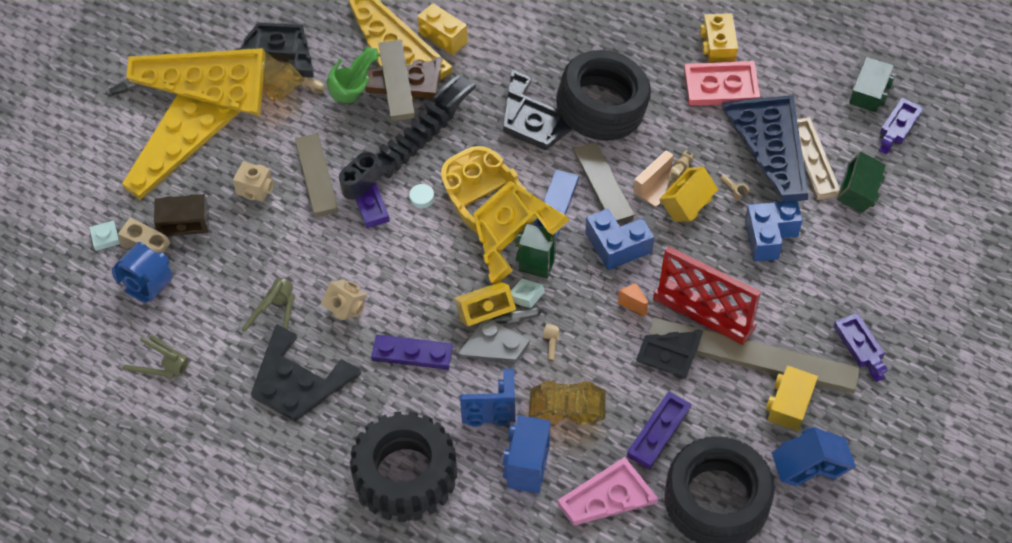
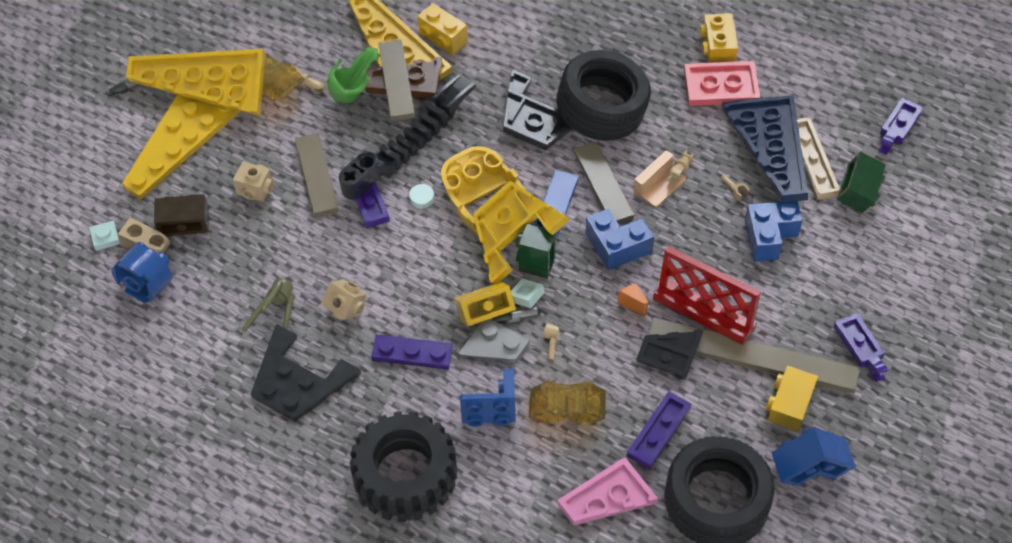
(173, 361): olive plant -> none
(282, 43): black wing -> none
(527, 454): blue brick -> none
(689, 194): yellow brick -> none
(871, 85): piece -> none

